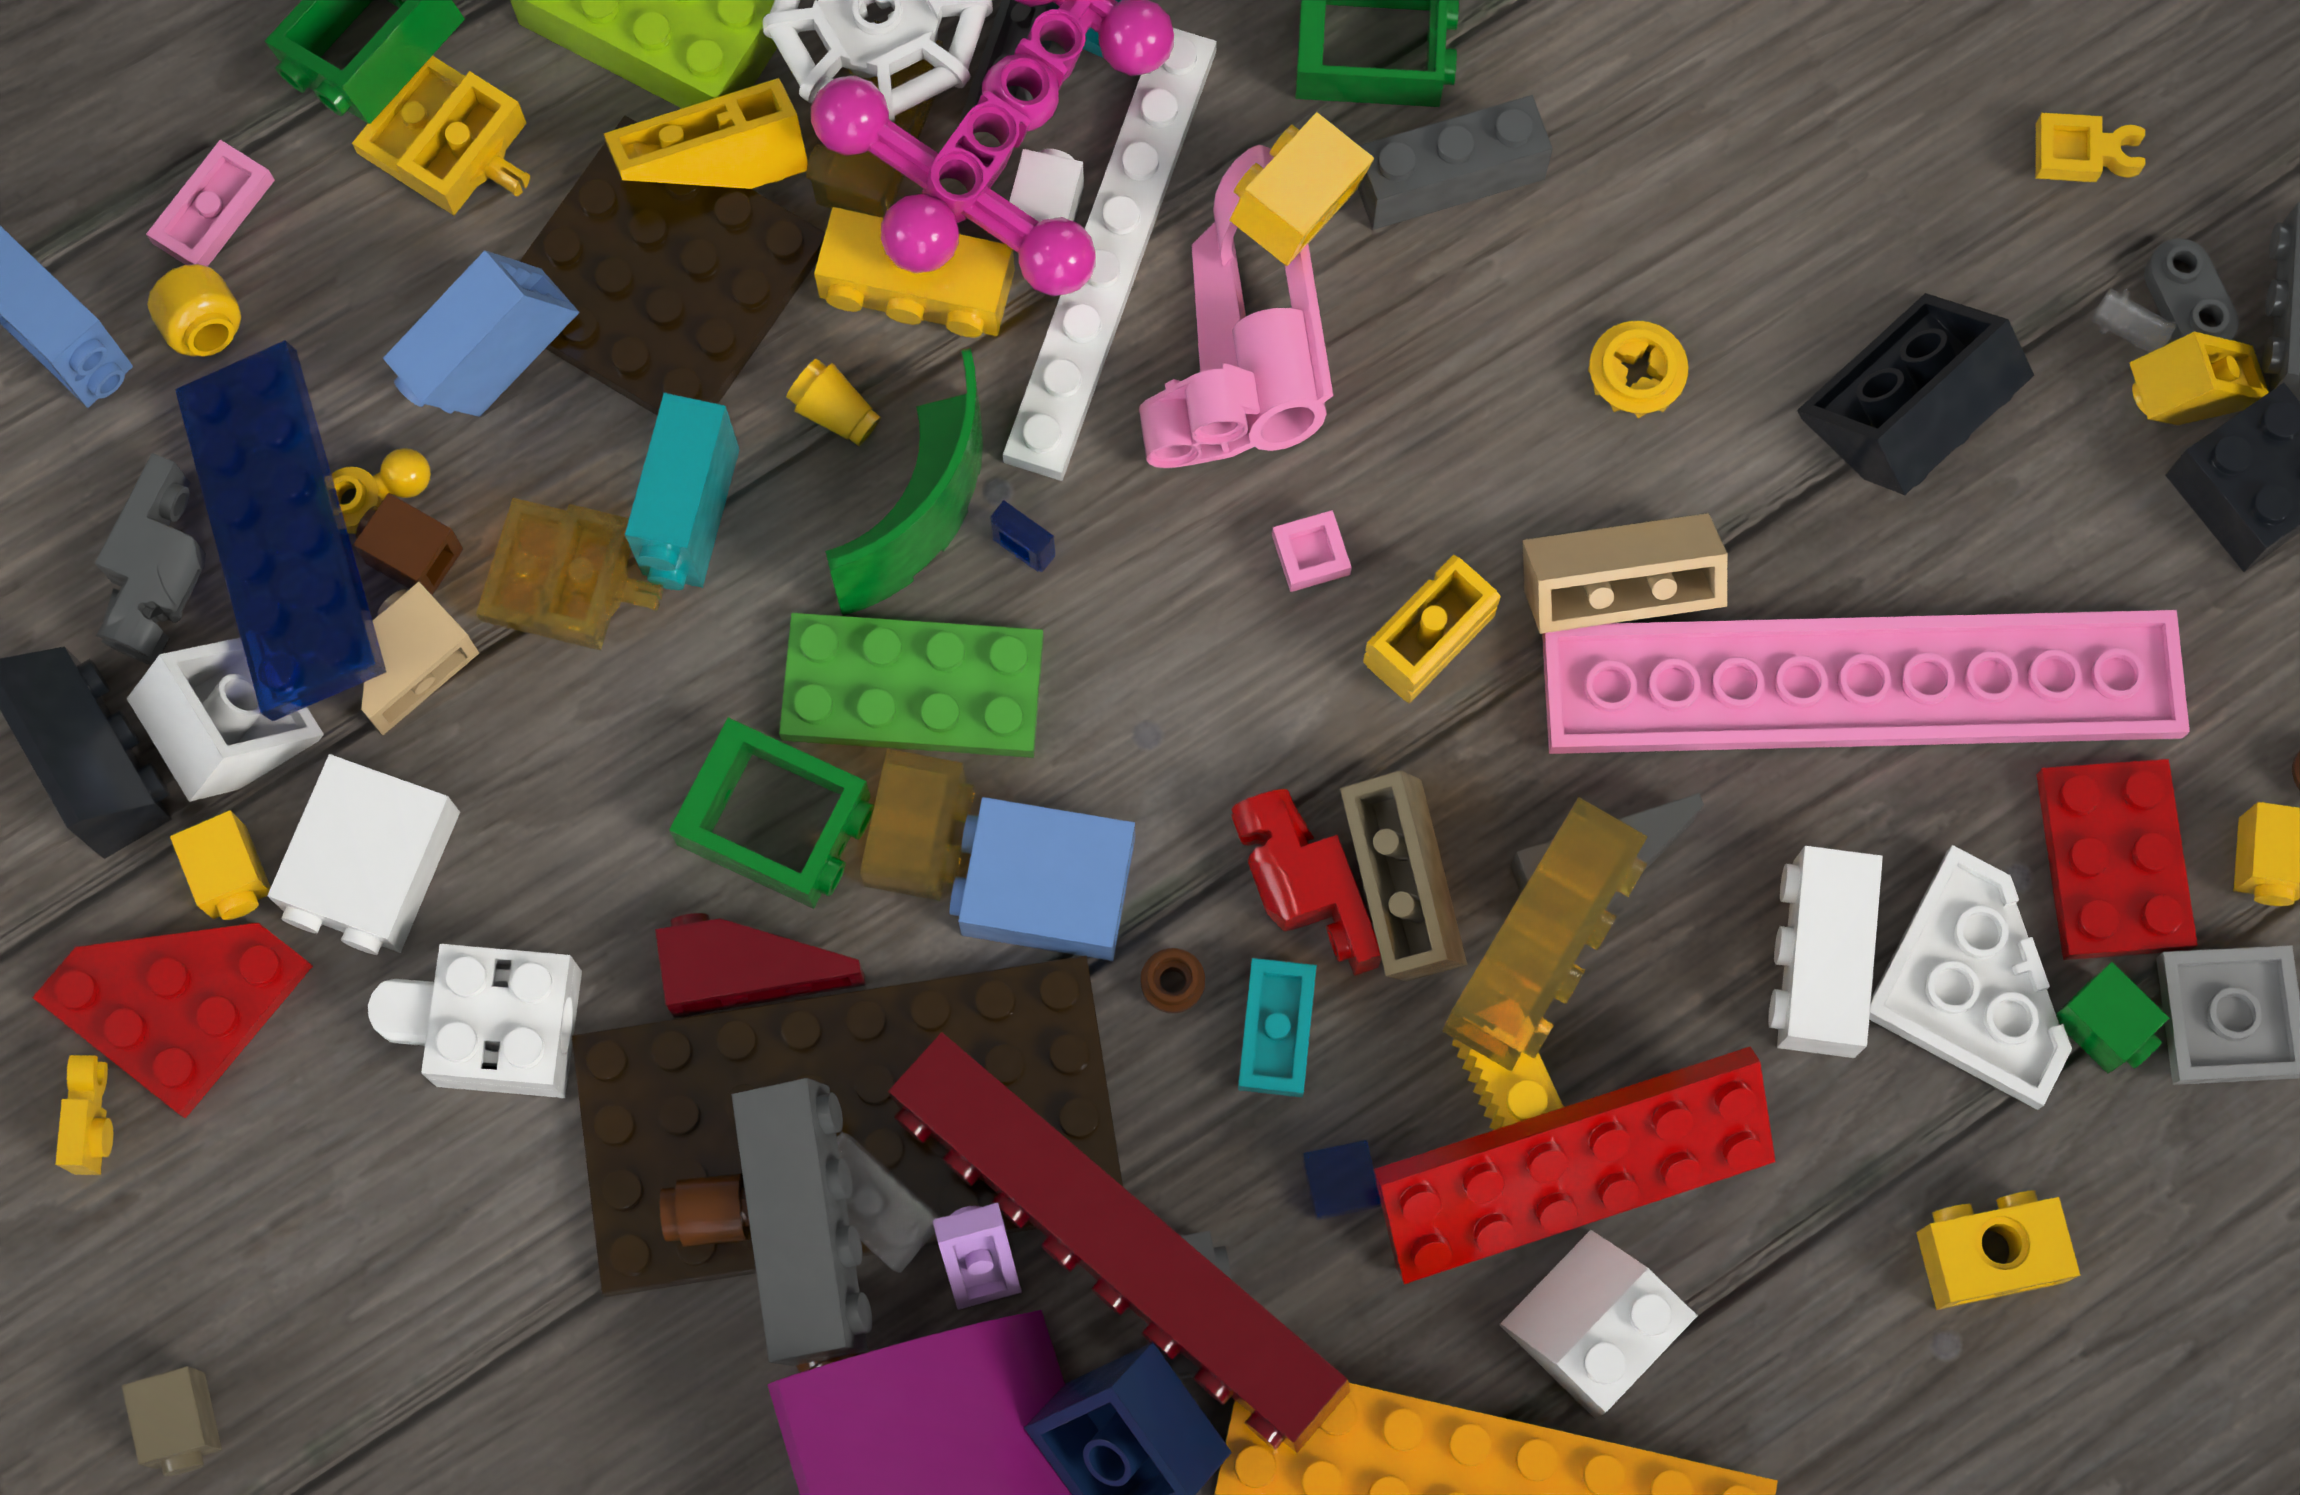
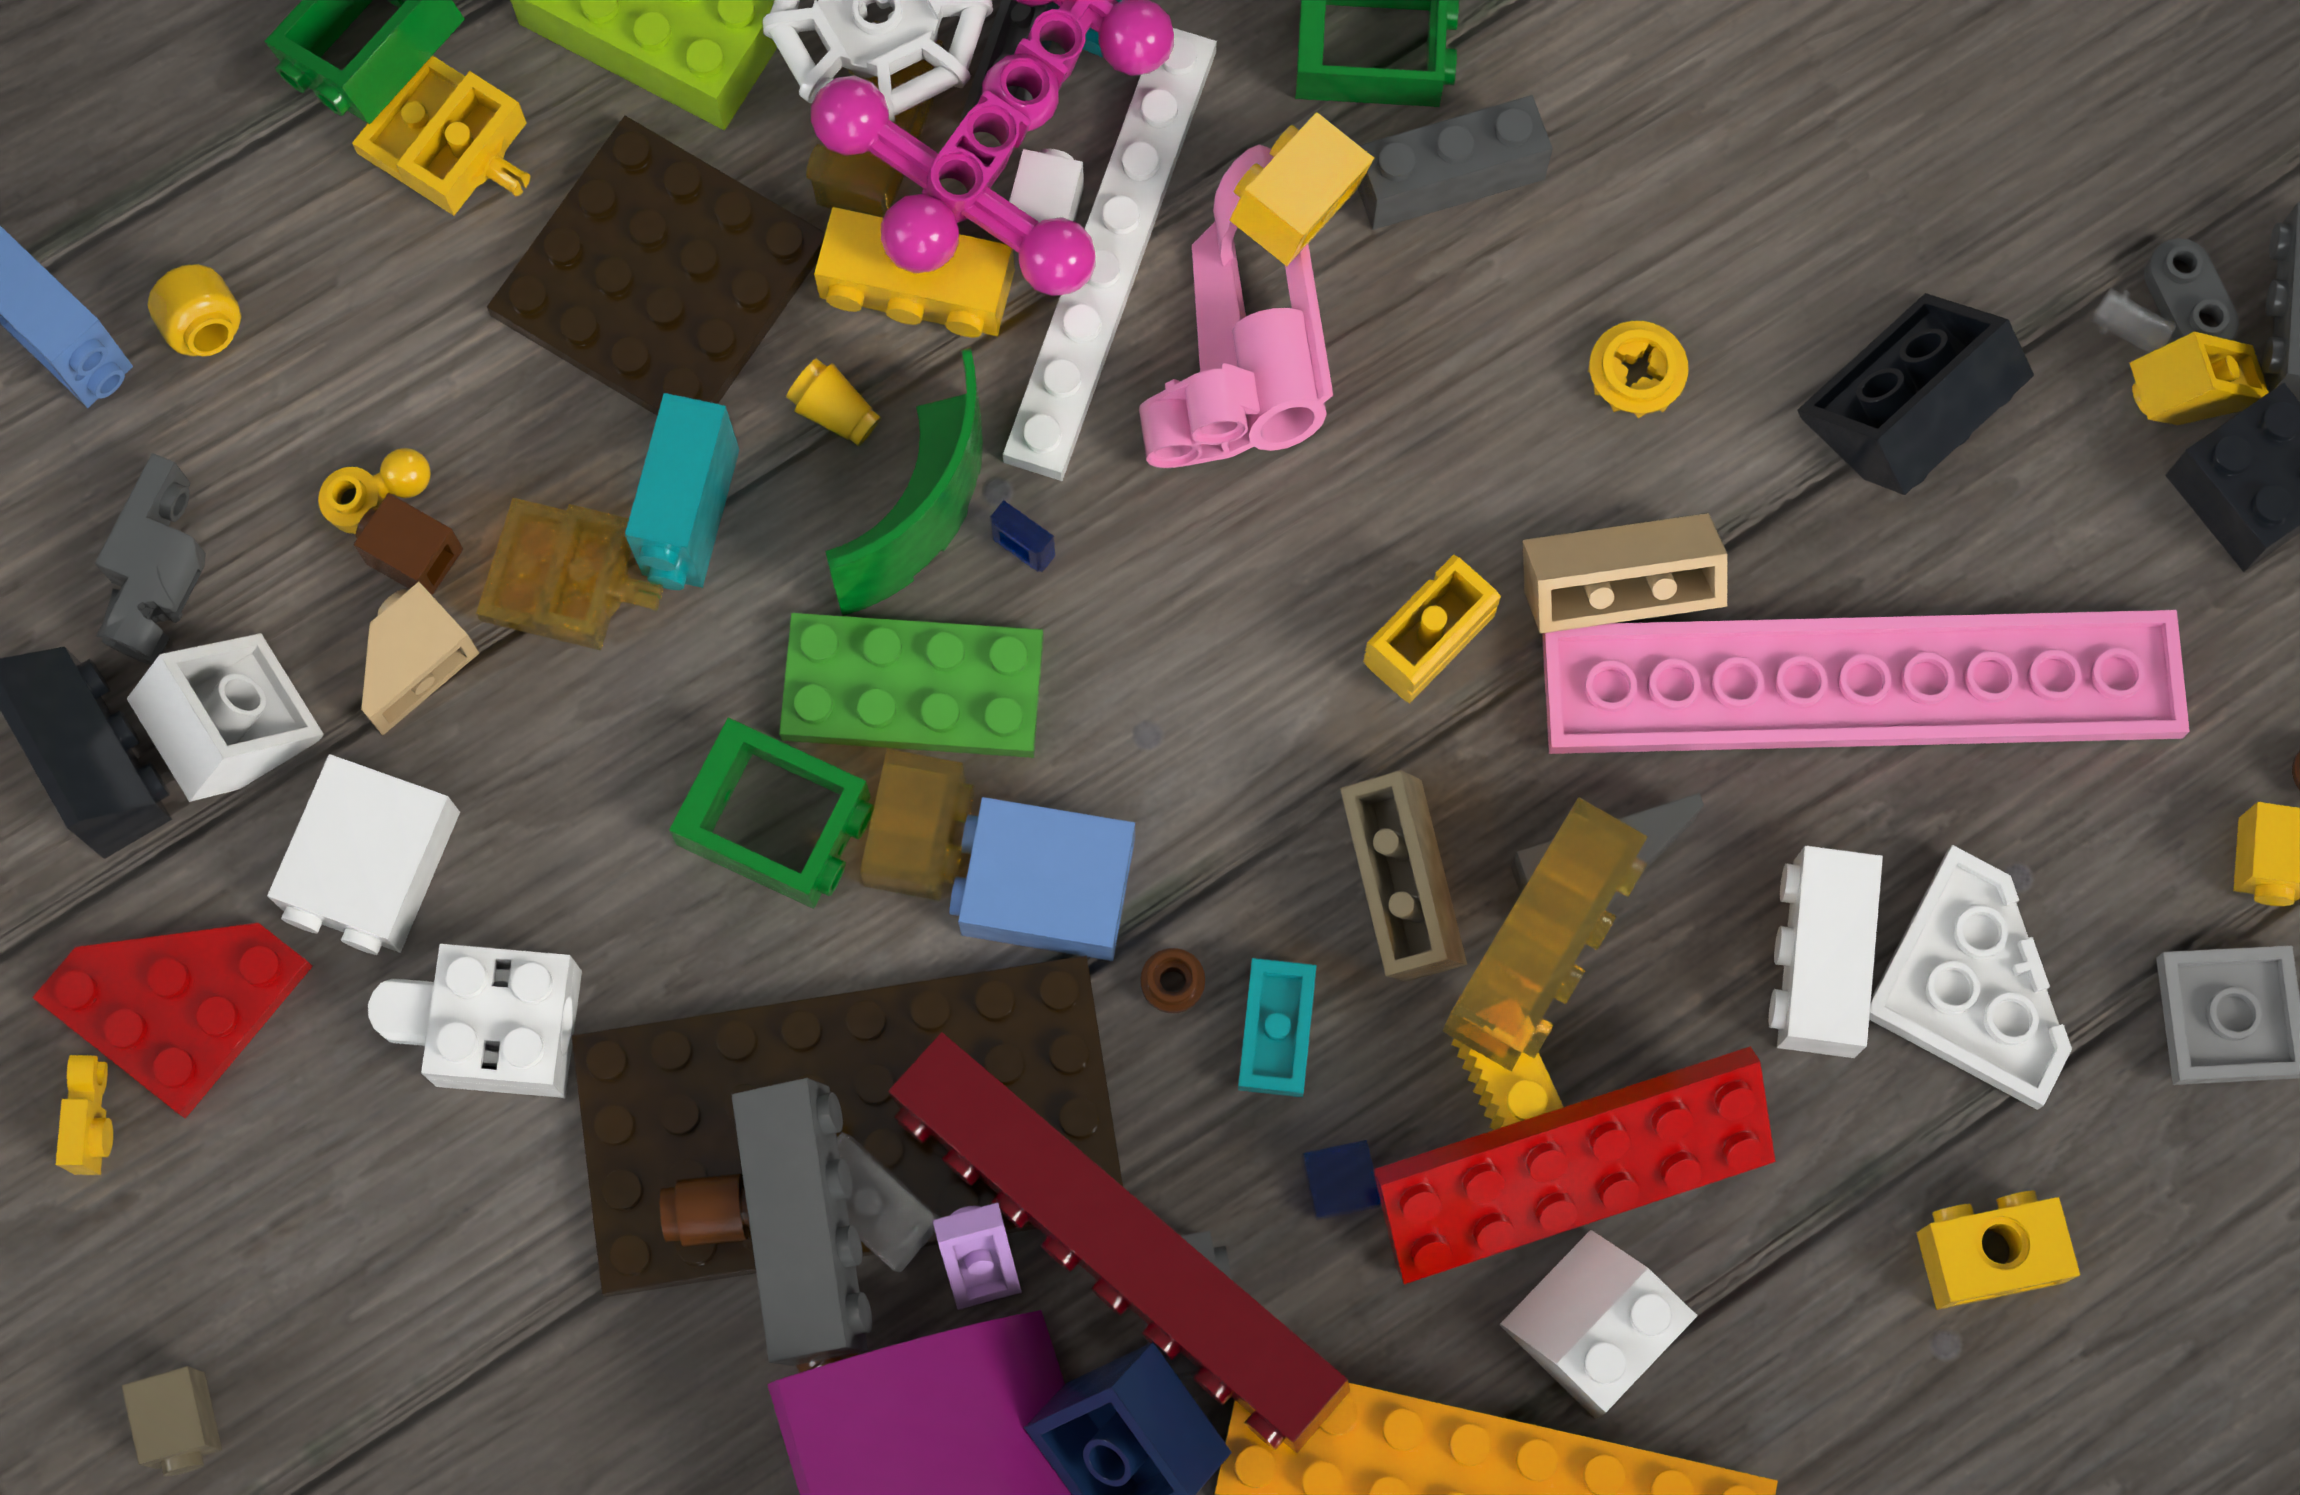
(210, 206): bright pink plate -> none
(221, 866): yellow brick -> none
(279, 531): clear blue plate -> none
(479, 335): medium blue brick -> none
(721, 142): yellow slope -> none
(731, 965): dark red slope -> none
(1305, 880): red plate -> none
(1311, 551): bright pink plate -> none
(2077, 149): yellow plate -> none
(2113, 1020): green brick -> none
(2116, 859): red plate -> none

